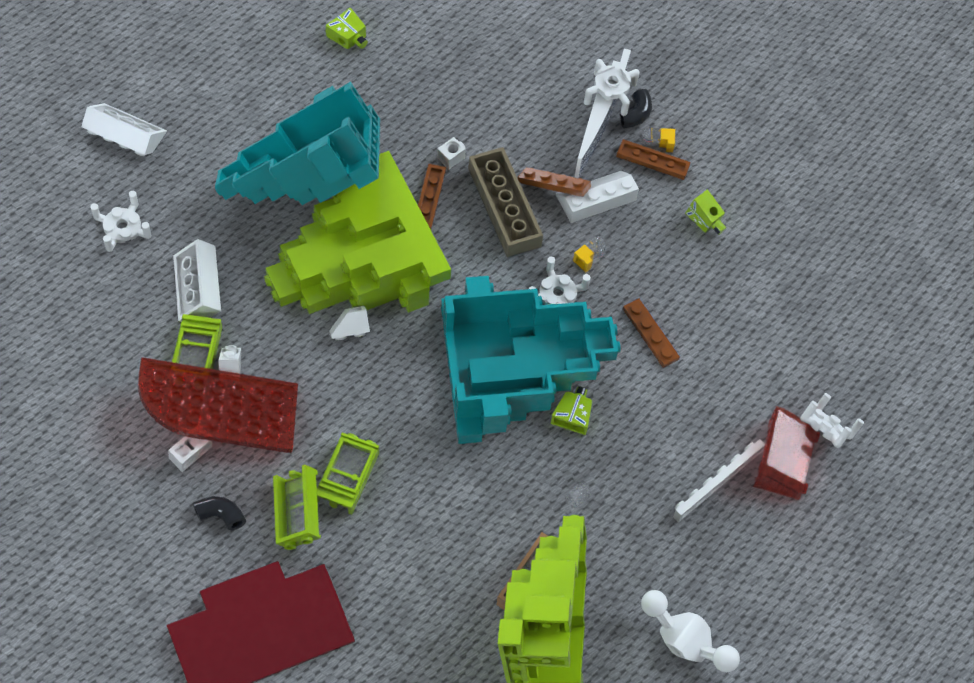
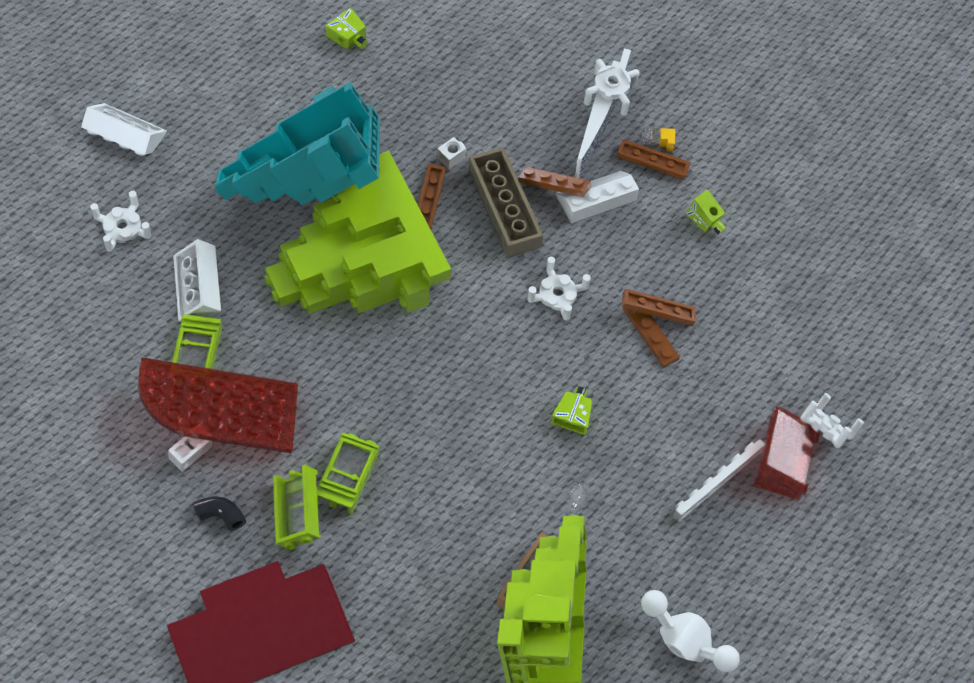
(230, 359): white slope -> none
(351, 322): white slope -> none
(516, 353): teal panel -> none
(588, 252): leg -> none
(640, 112): black cylinder -> none
(658, 307): none -> dark orange plate

